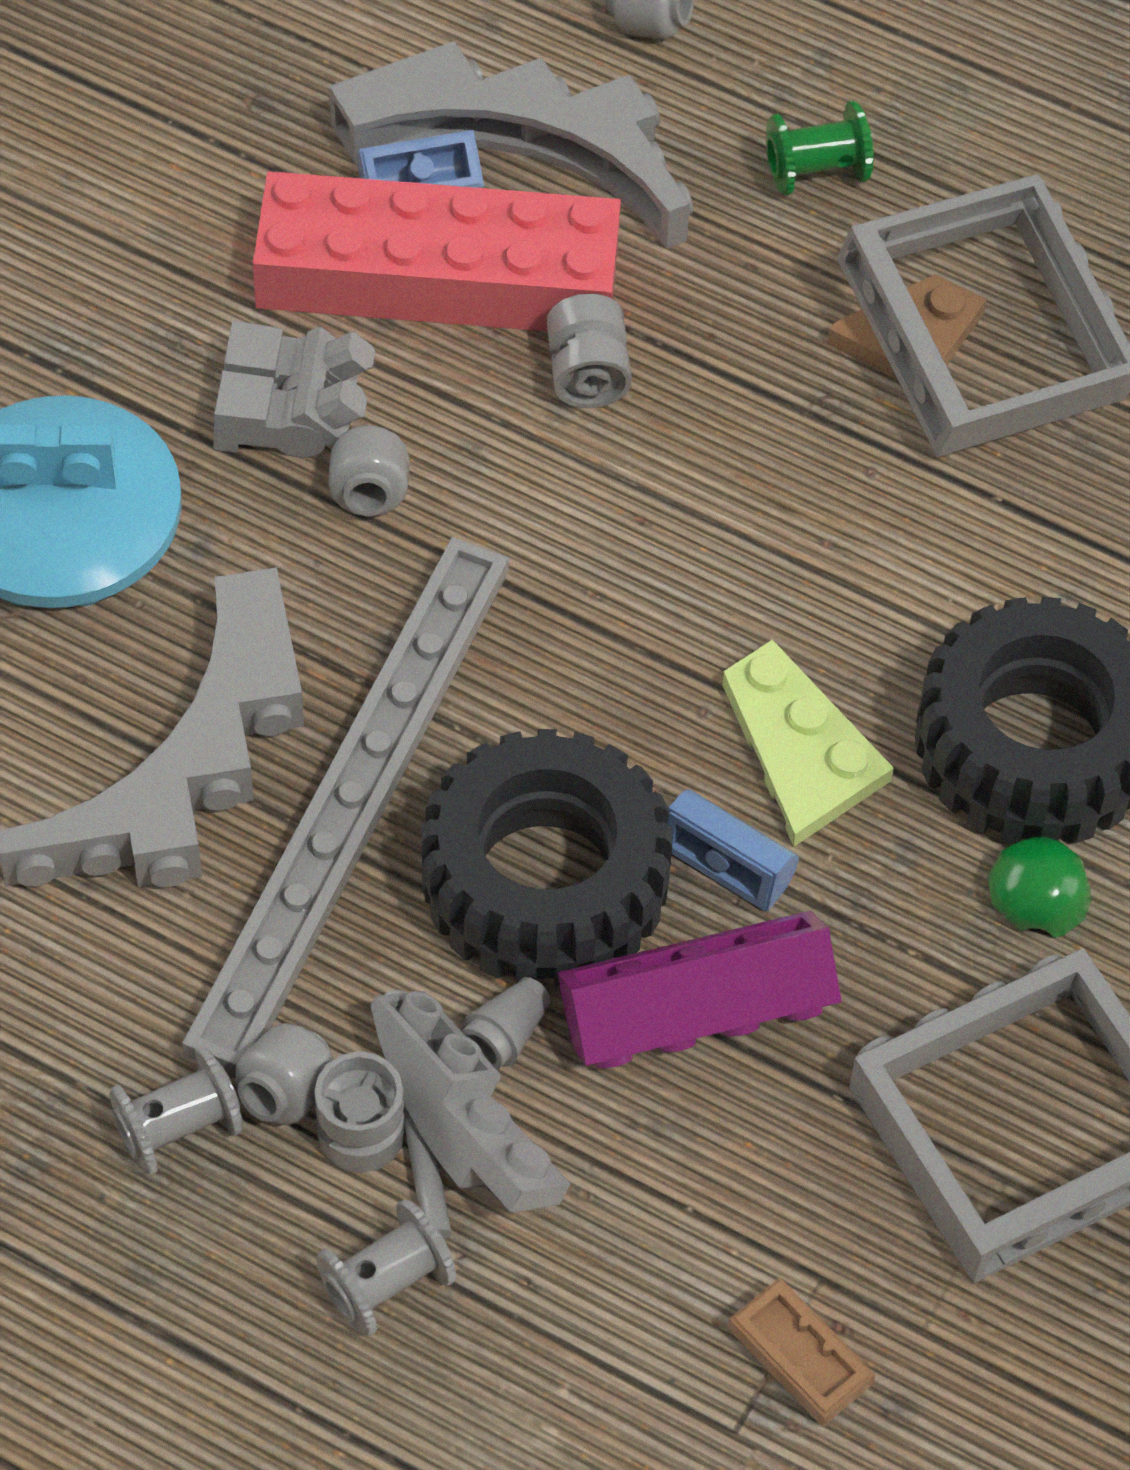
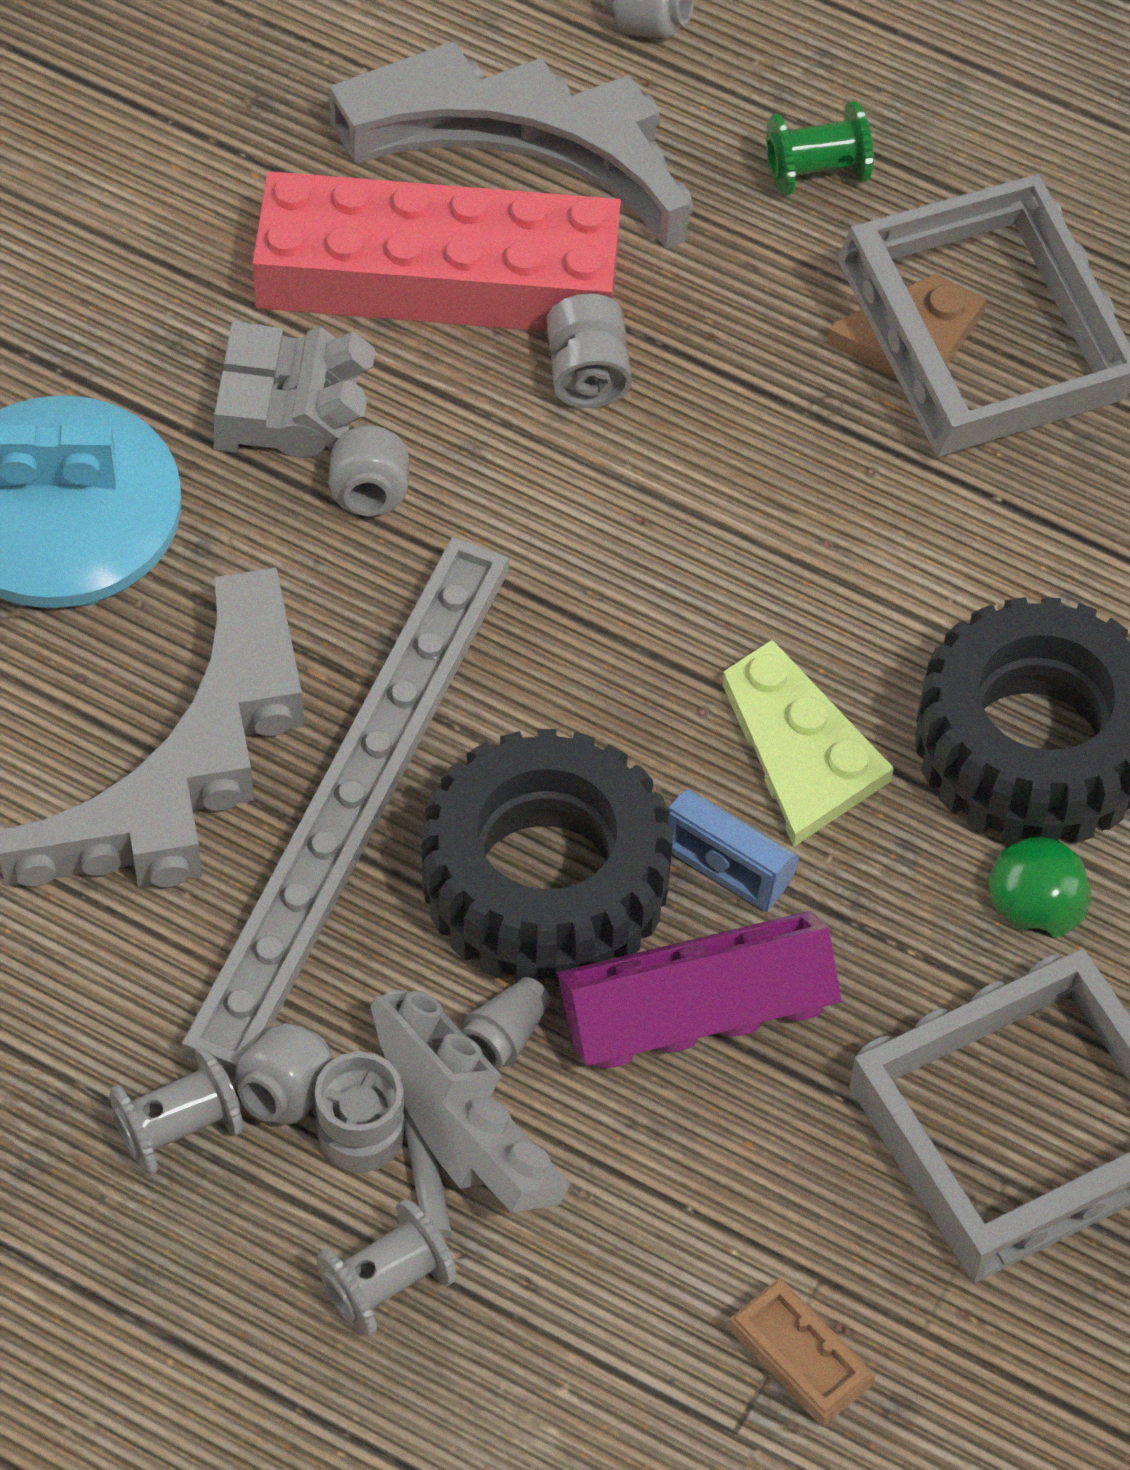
(430, 160): medium blue brick -> none

